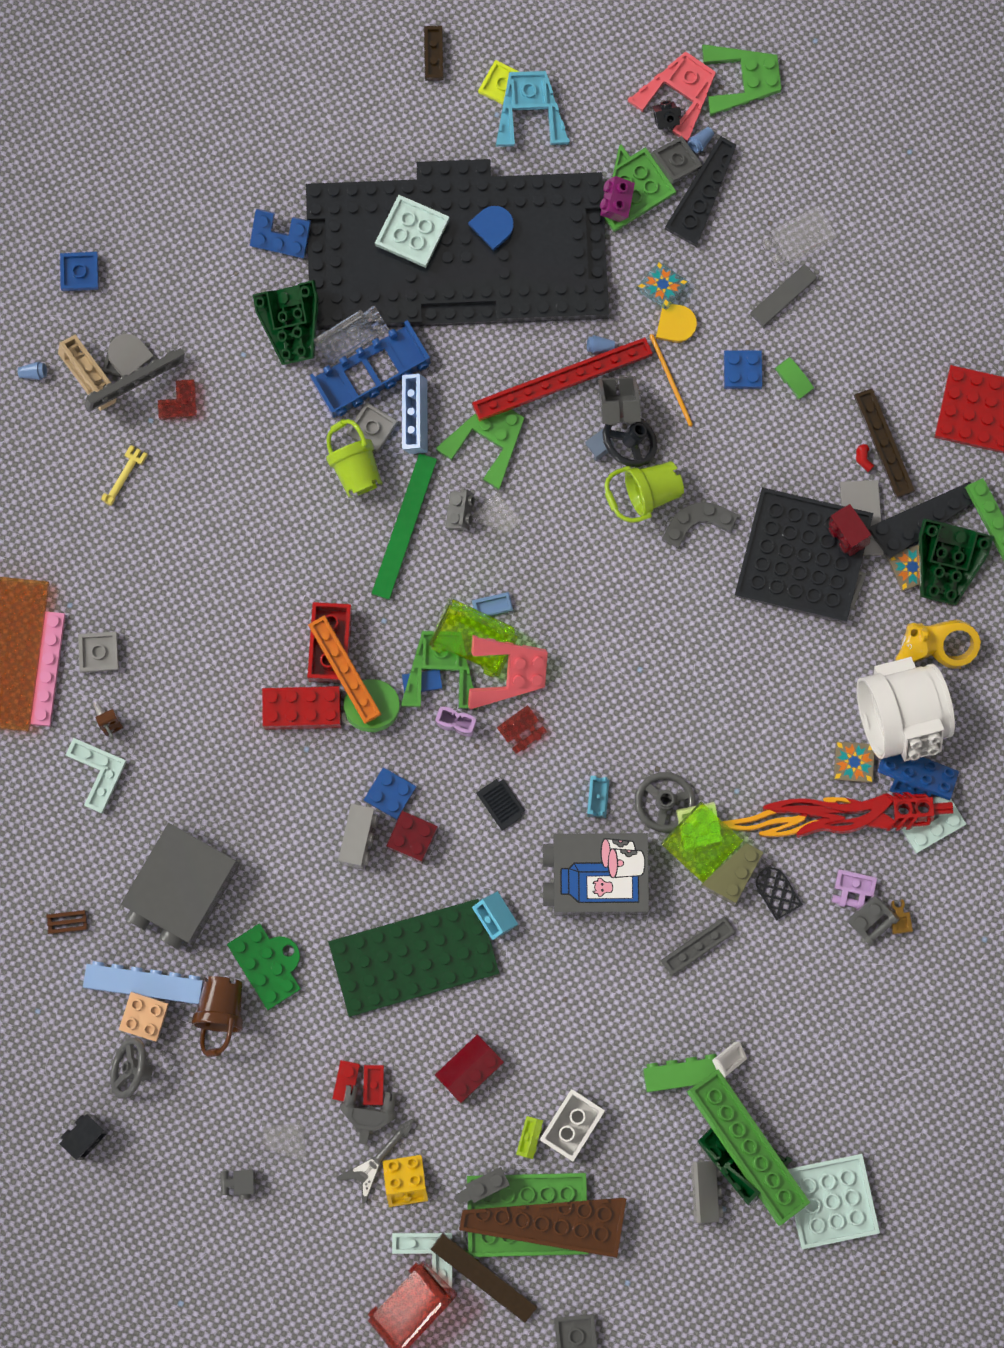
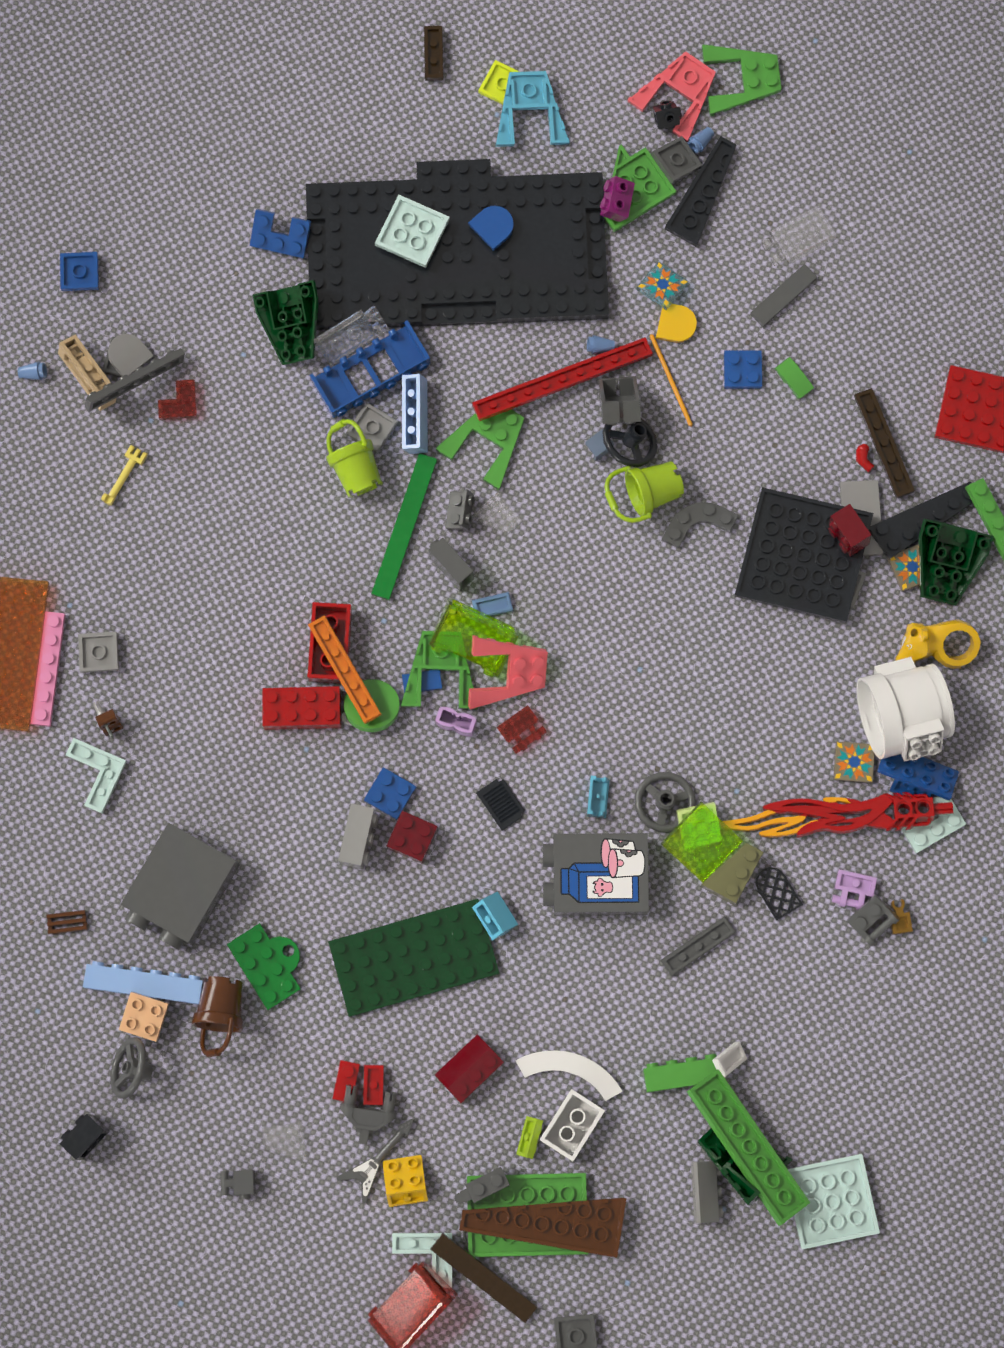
(450, 563): none -> dark grey brick
(573, 1064): none -> white tile

